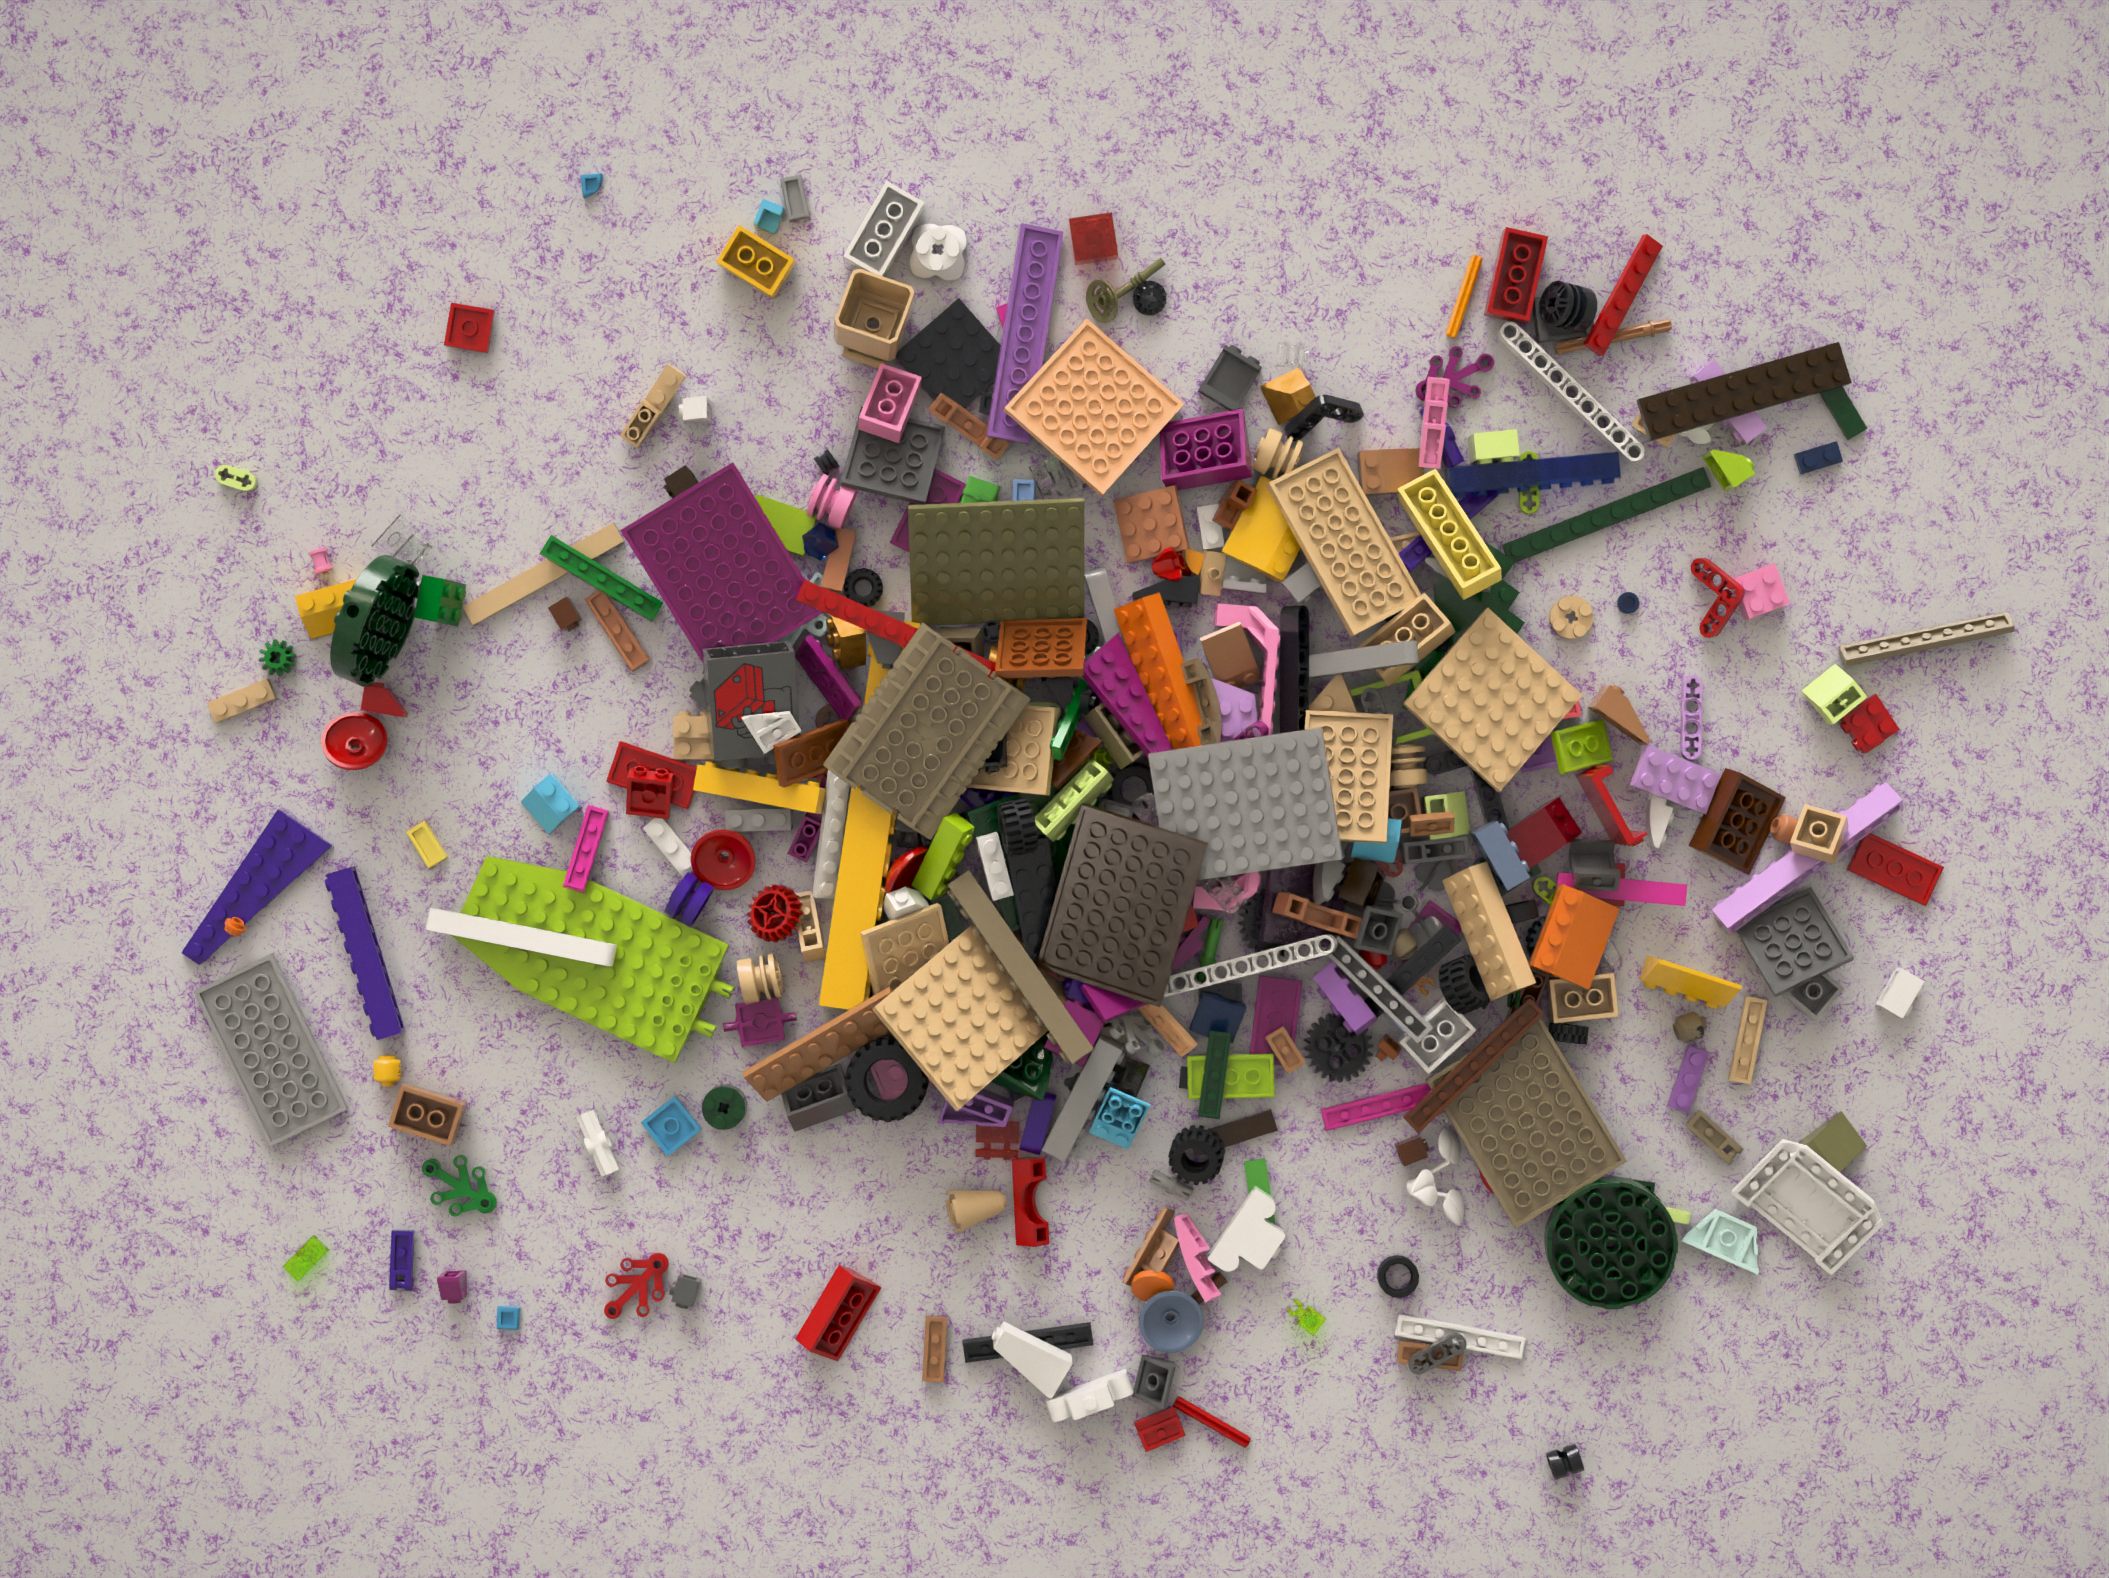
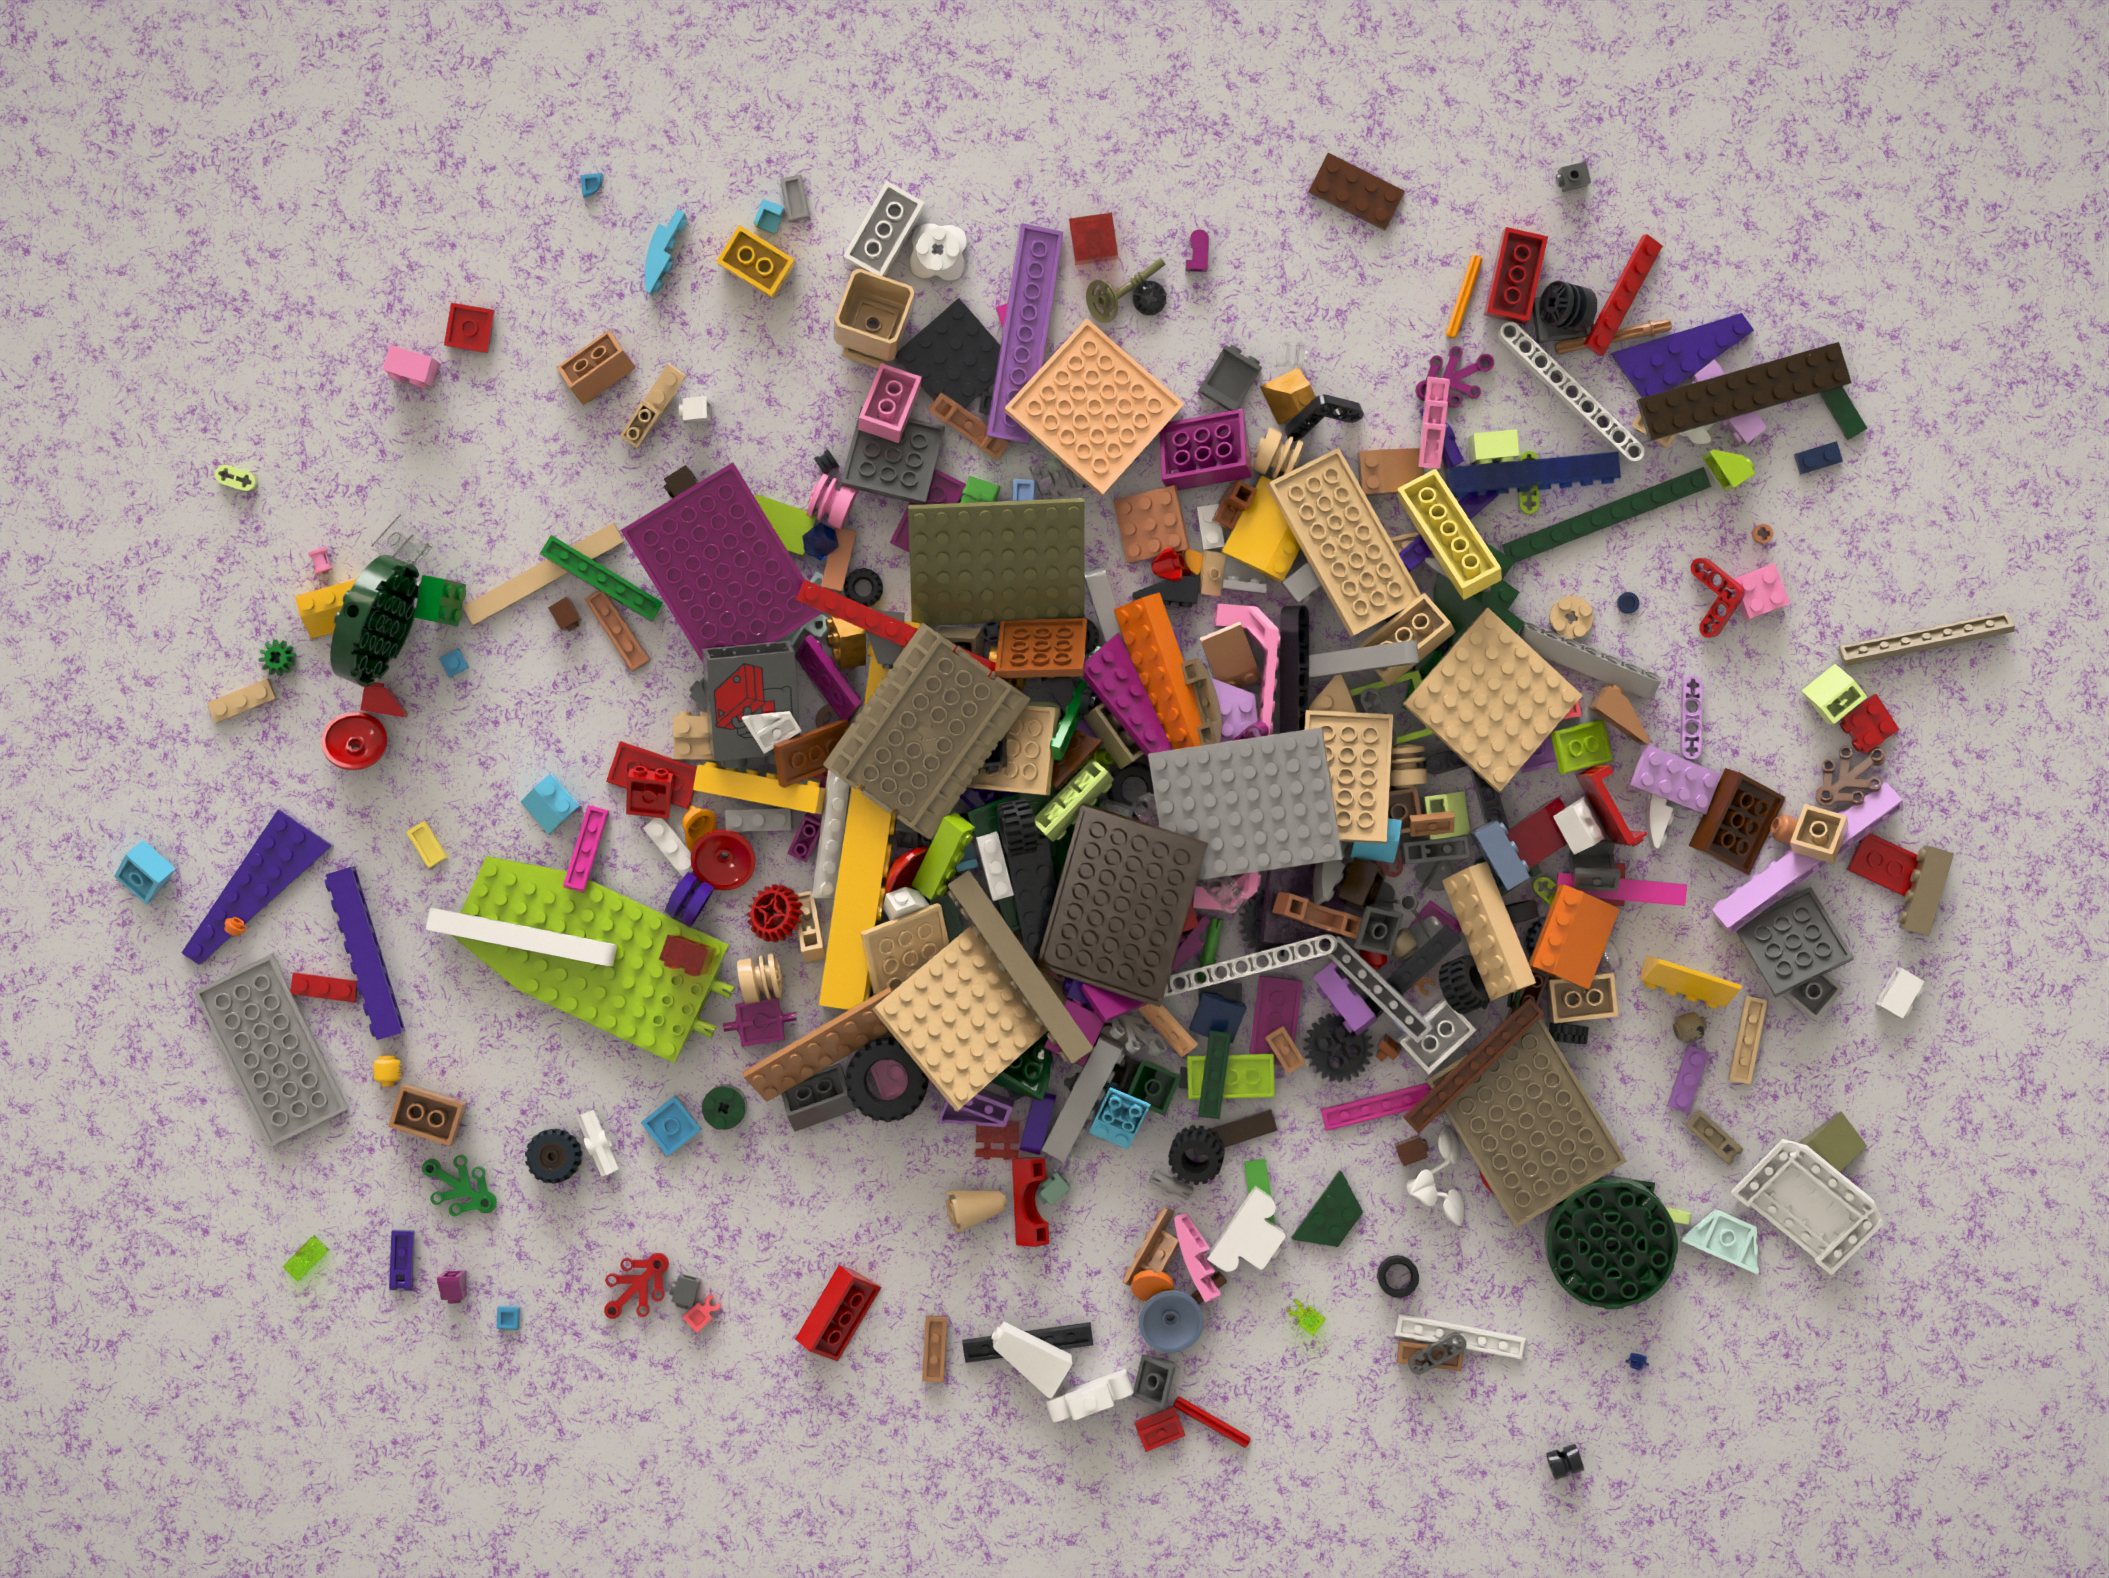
(144, 871): none -> medium azure slope
(324, 987): none -> red plate
(412, 366): none -> bright pink brick
(454, 663): none -> dark azure plate
(553, 1156): none -> black wheel
(596, 367): none -> medium nougat slope
(658, 260): none -> medium azure slope
(686, 954): none -> clear red brick
(696, 824): none -> light orange piece
(699, 1315): none -> coral plate
(969, 860): none -> medium azure panel
(1053, 1189): none -> sand green brick
(1154, 1085): none -> dark green slope
(1200, 244): none -> magenta leg
(1331, 1215): none -> dark green wing
(1356, 191): none -> reddish brown plate
(1573, 176): none -> dark grey brick
(1580, 825): none -> white slope
(1590, 661): none -> light grey beam
(1637, 1361): none -> clear blue plate
(1673, 358): none -> dark purple wing
(1766, 528): none -> nougat bush
(1848, 779): none -> plant
(1926, 890): none -> dark tan brick

